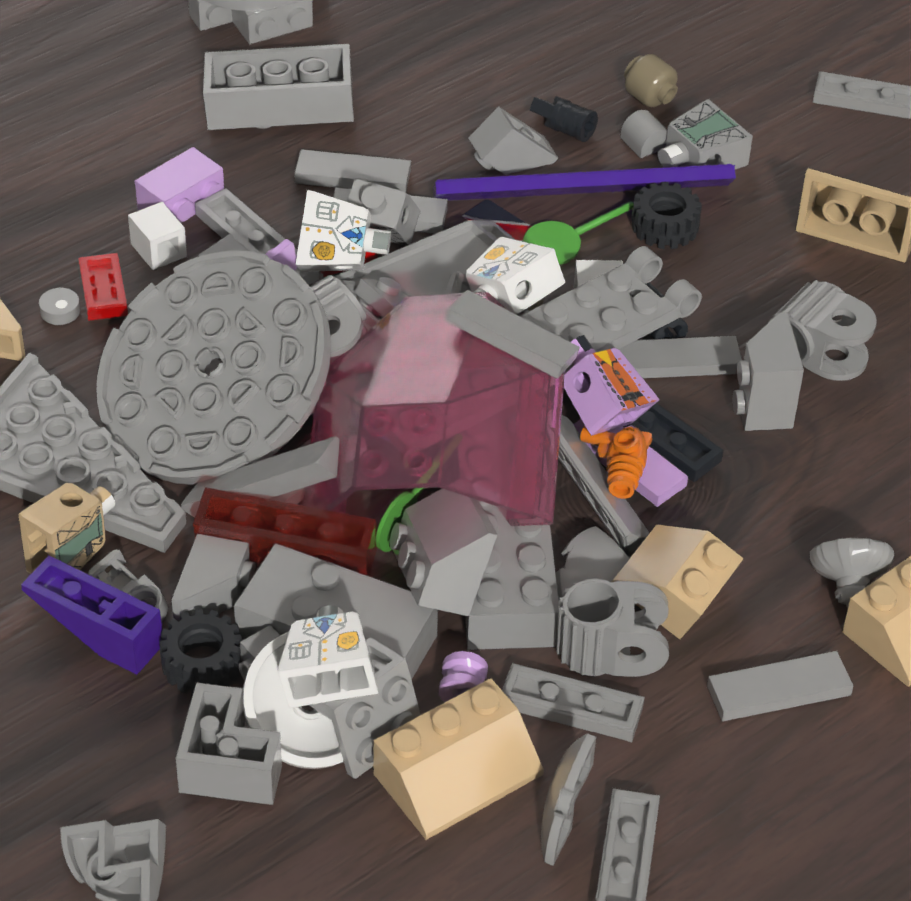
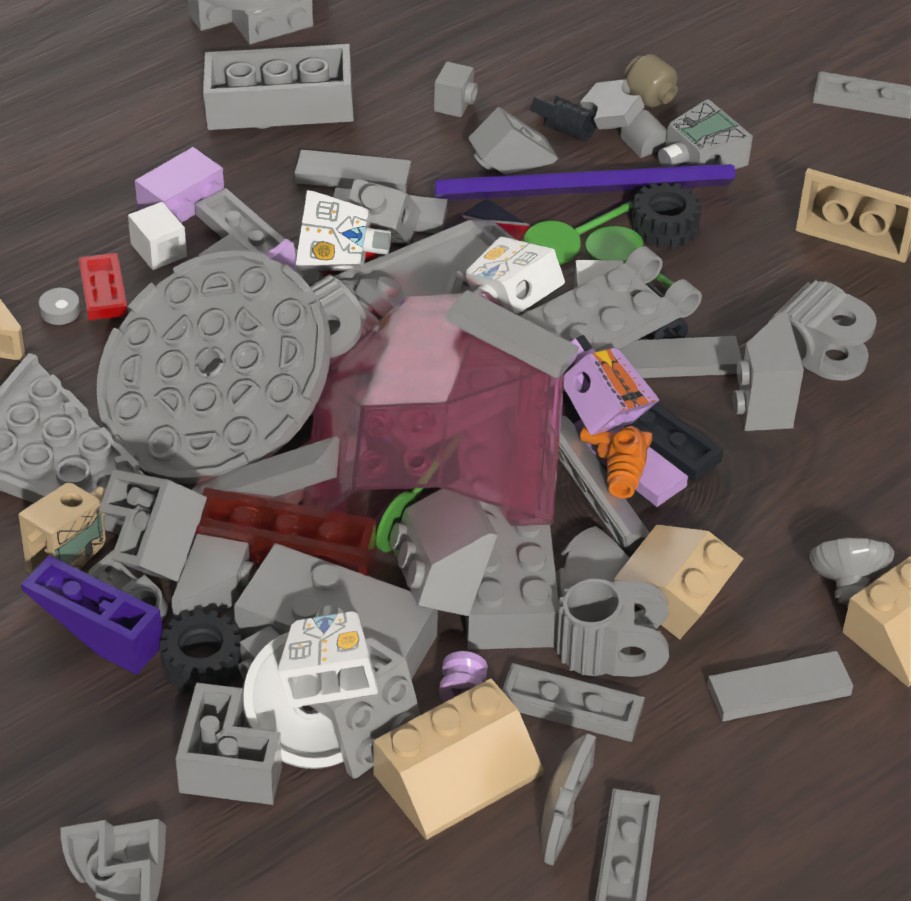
(157, 522): none -> light grey brick
(454, 89): none -> light grey plate
(613, 104): none -> light grey tile
(617, 244): none -> bright green piece

